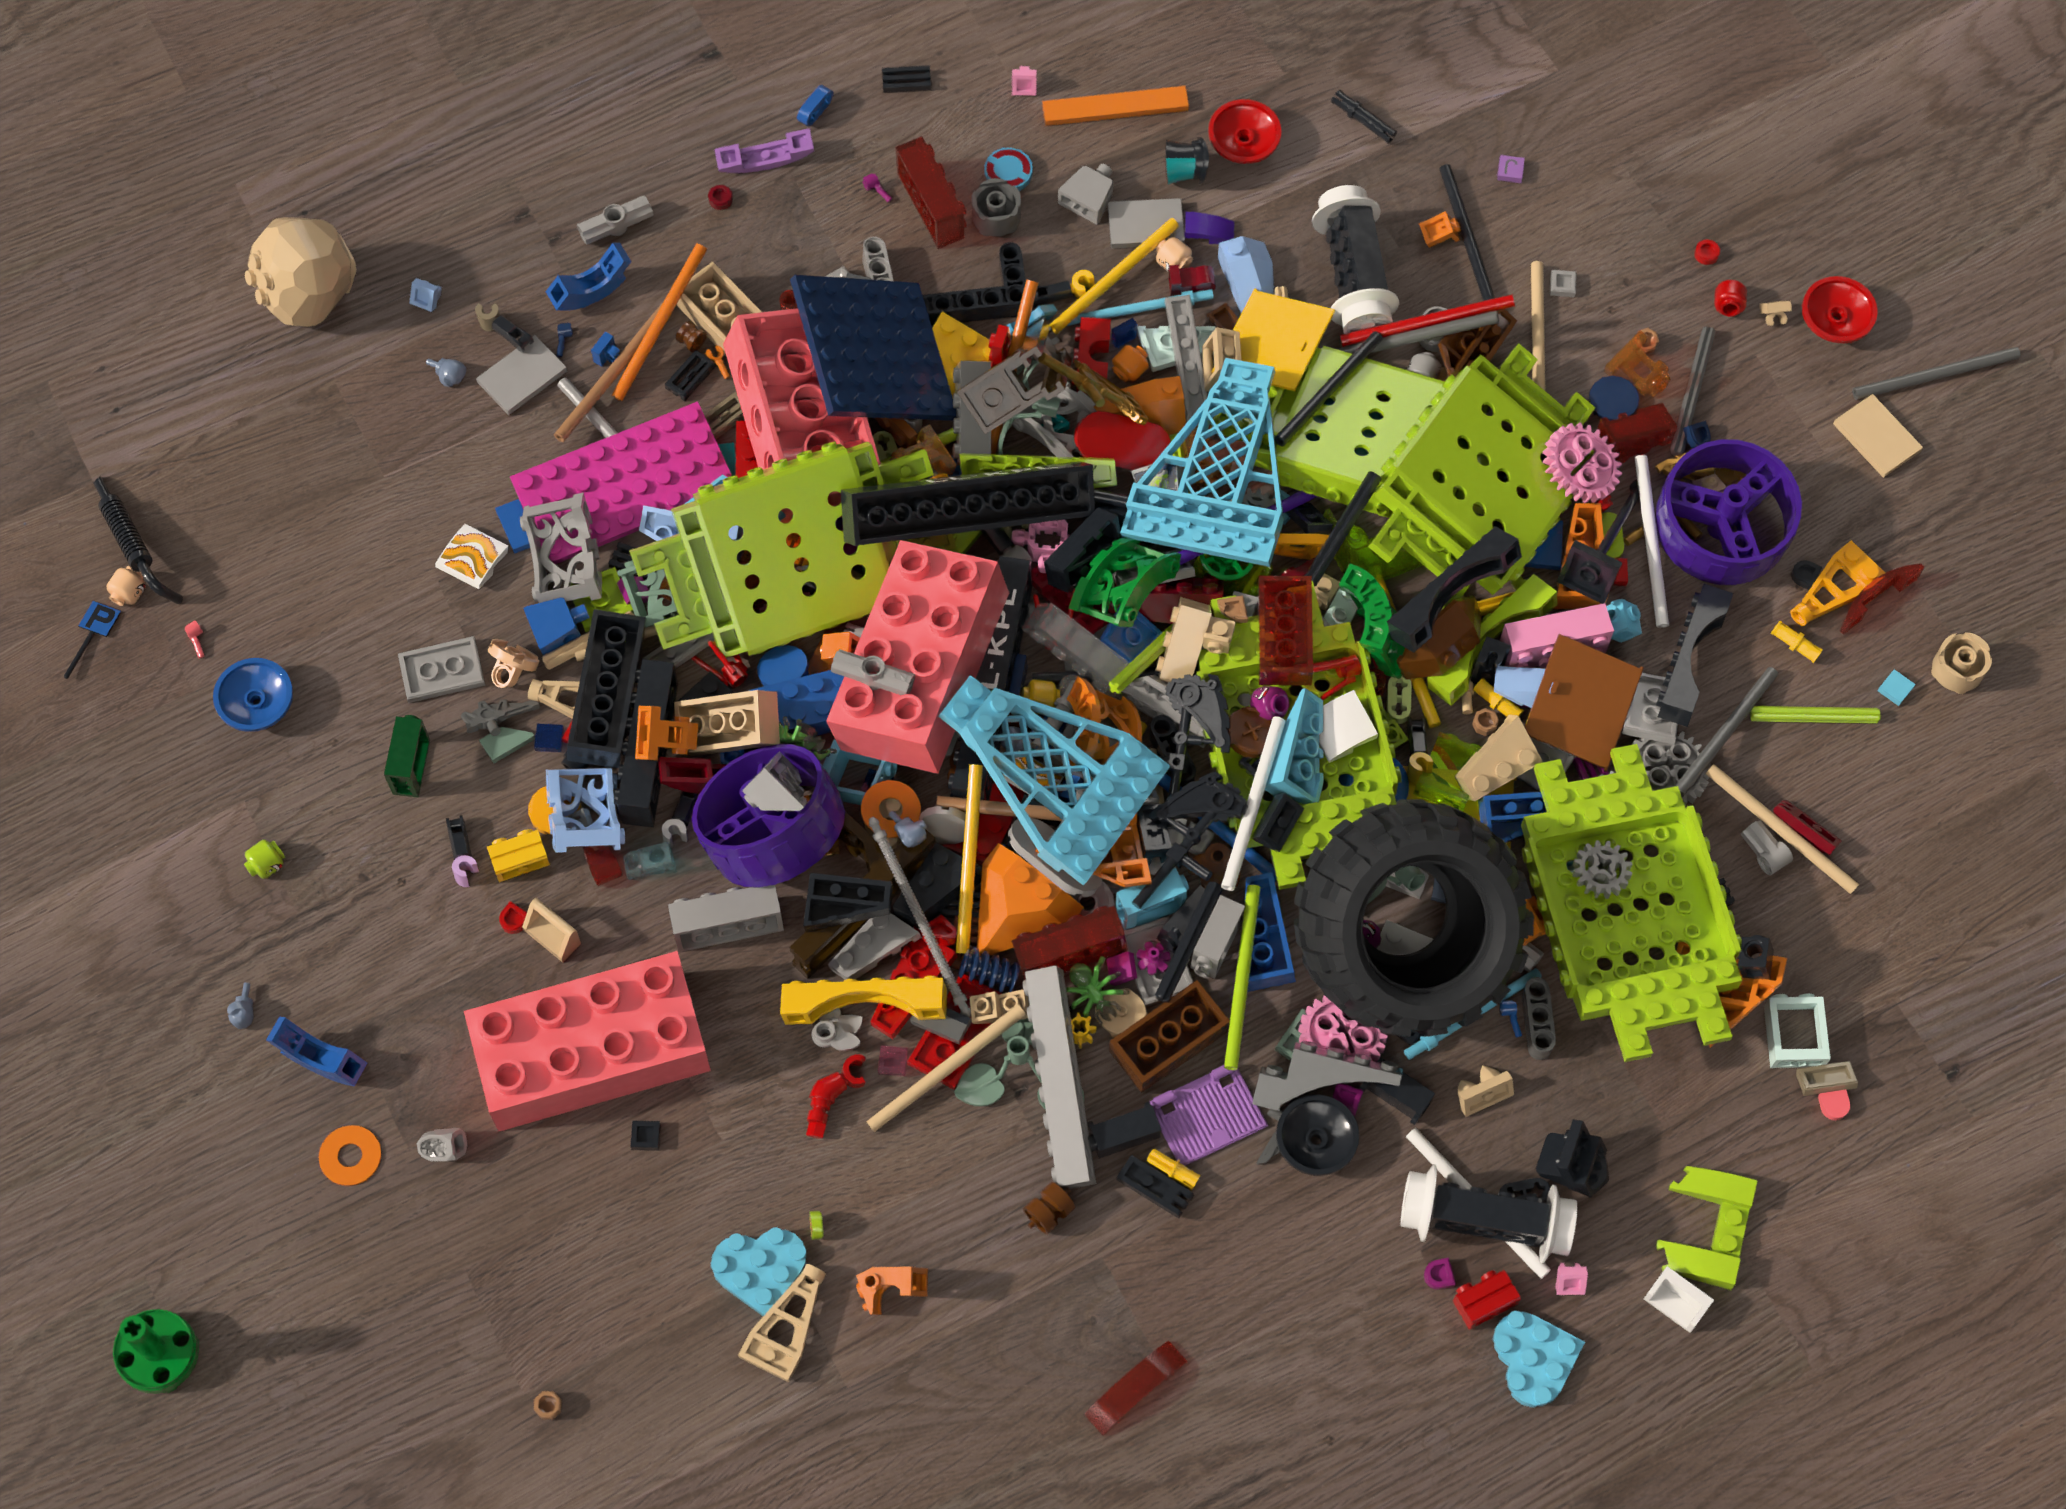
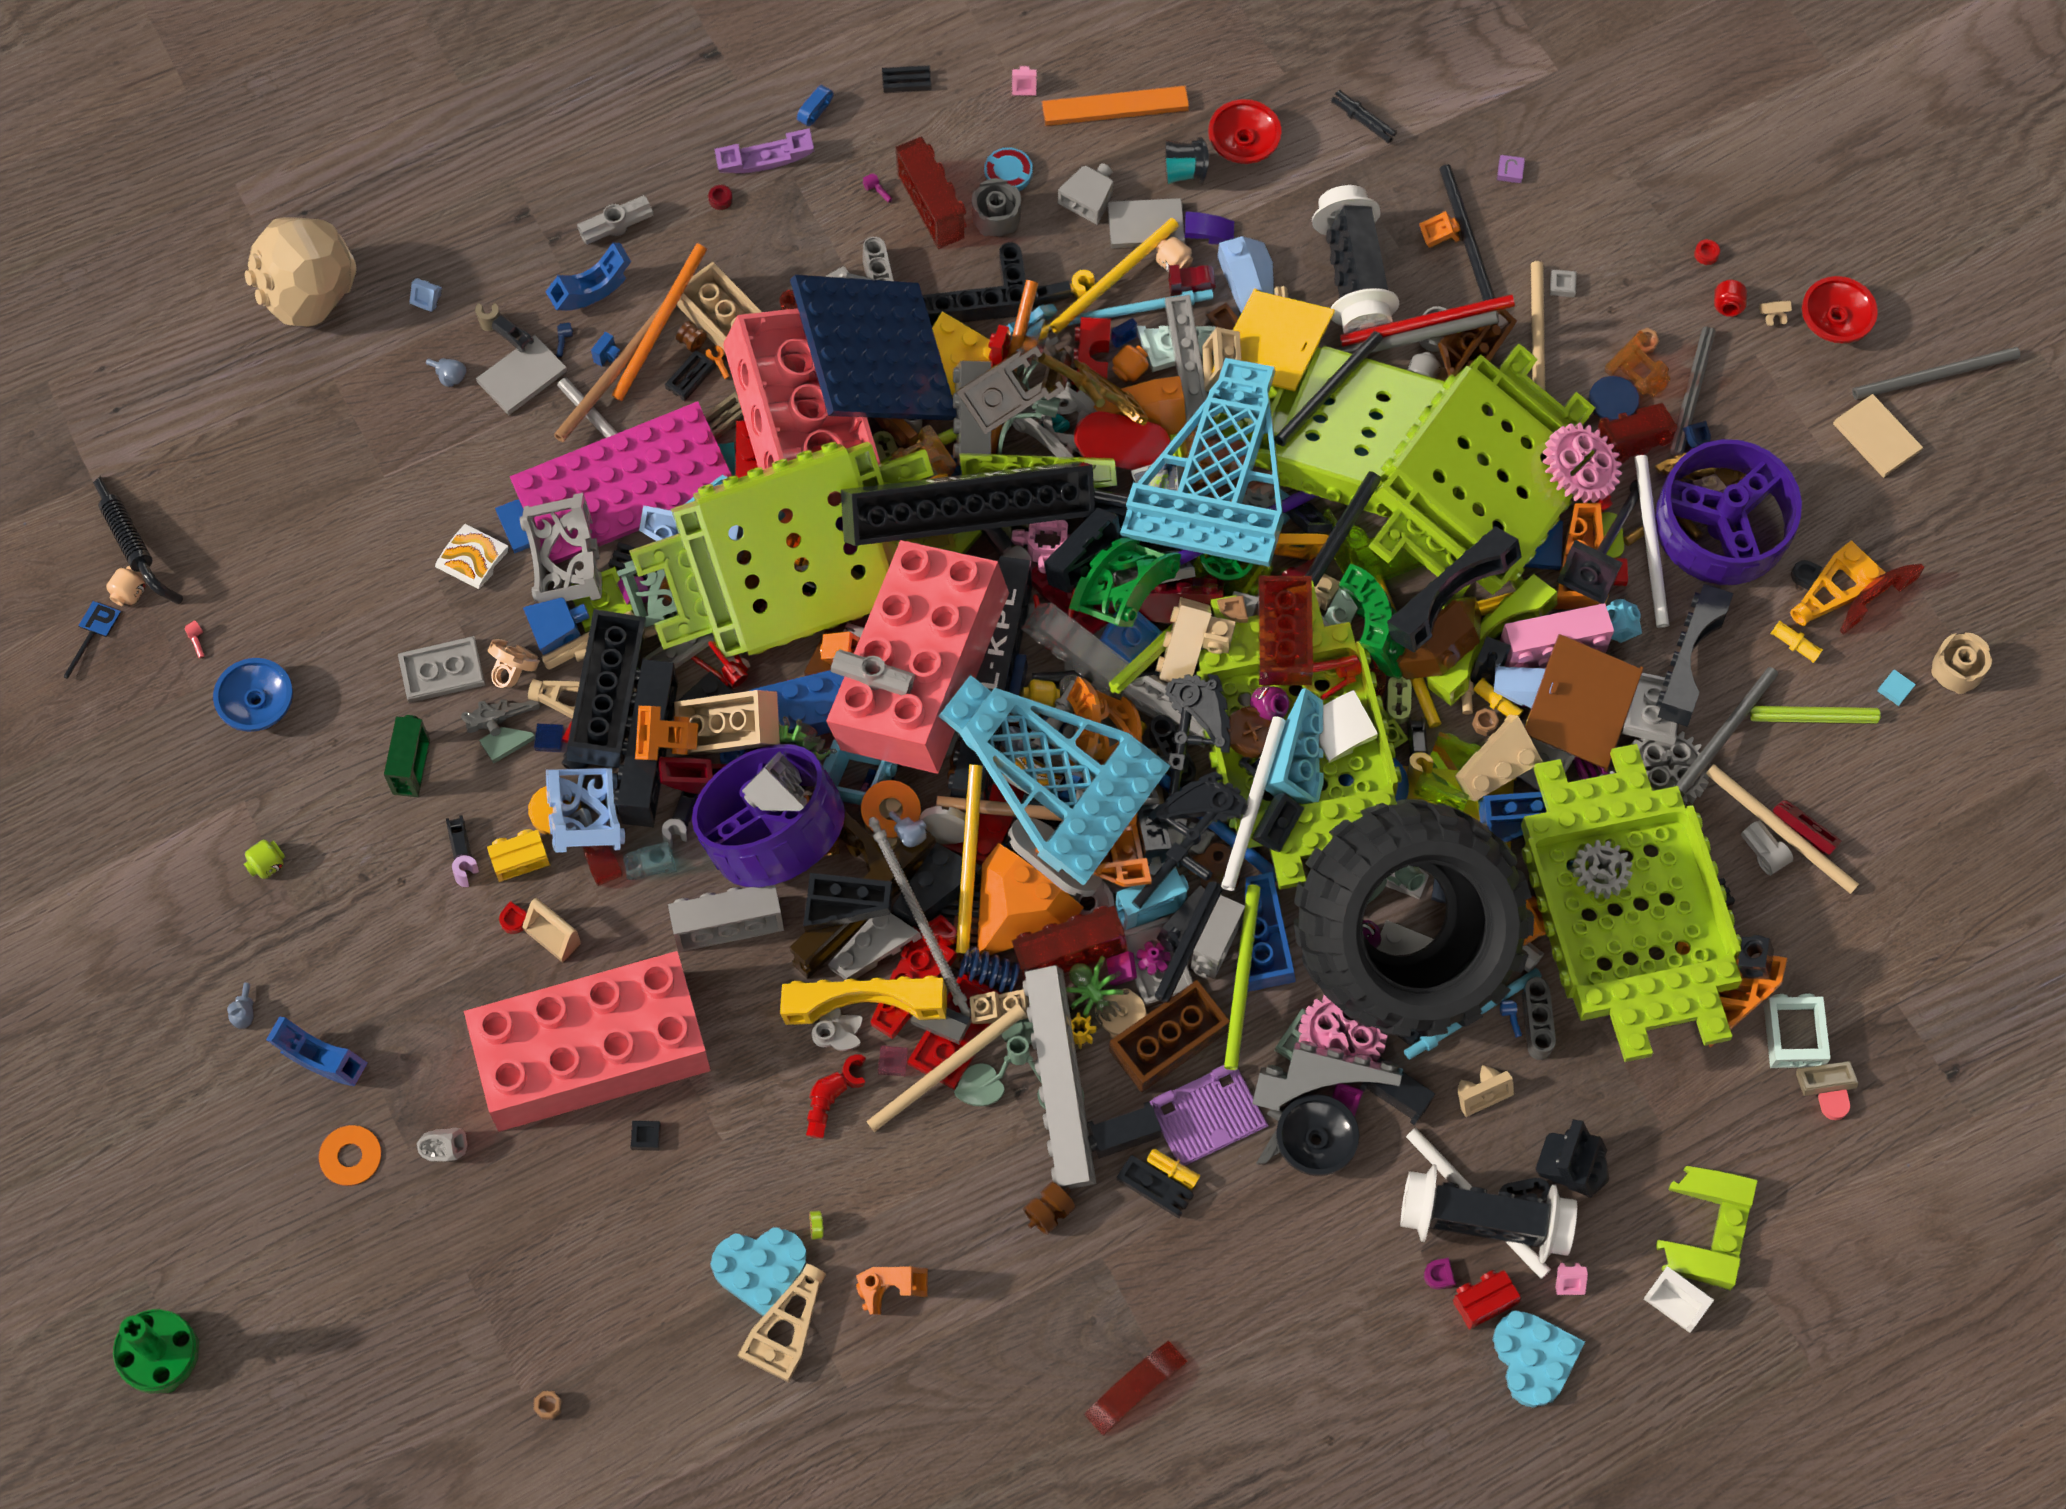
(782, 664): blue tile -> none

